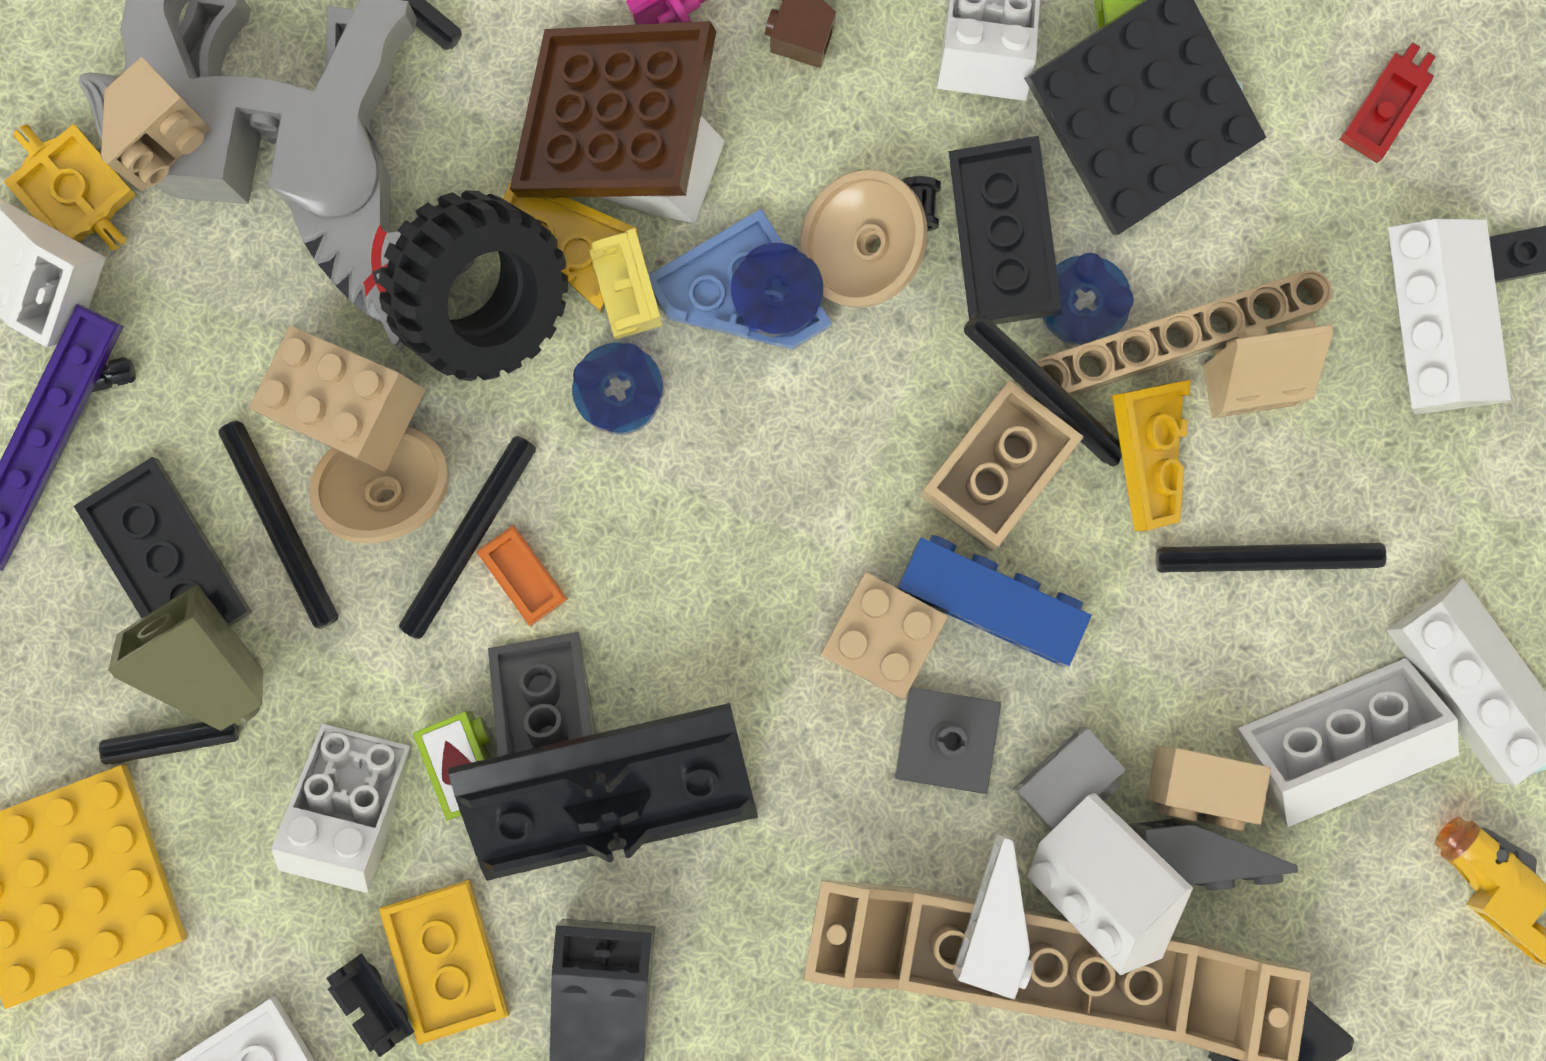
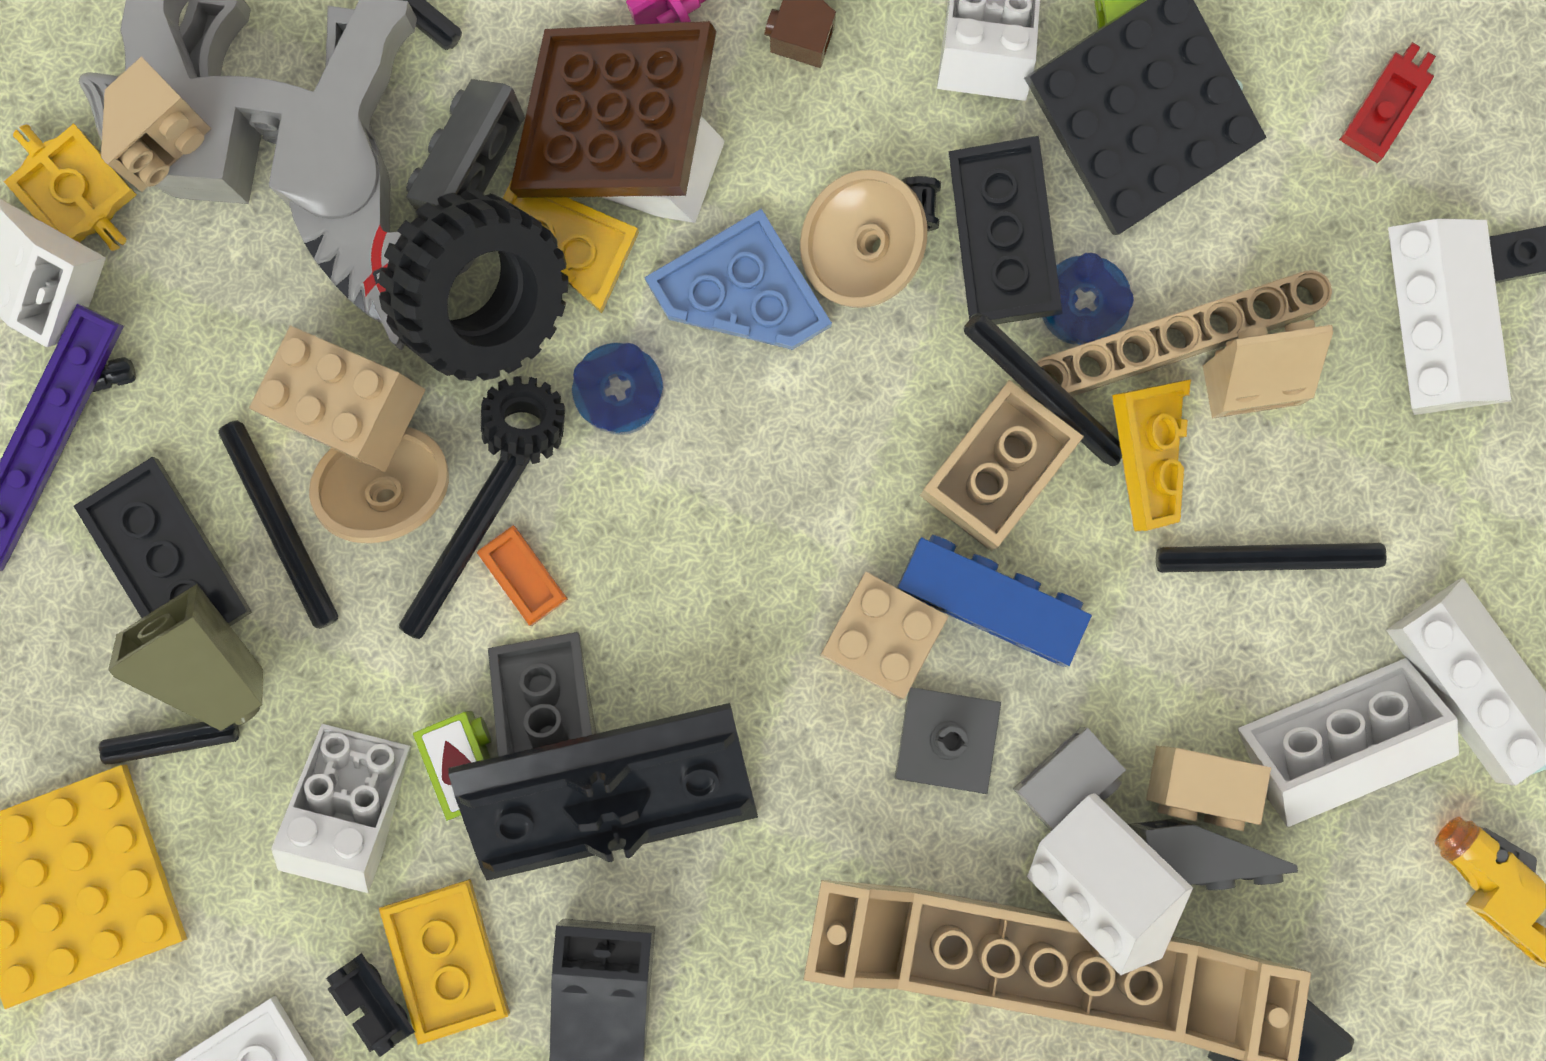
(469, 145): none -> dark grey slope
(525, 399): none -> black tyre
(625, 284): light yellow hinge -> none
(793, 270): clear blue plate -> none
(996, 937): white slope -> none

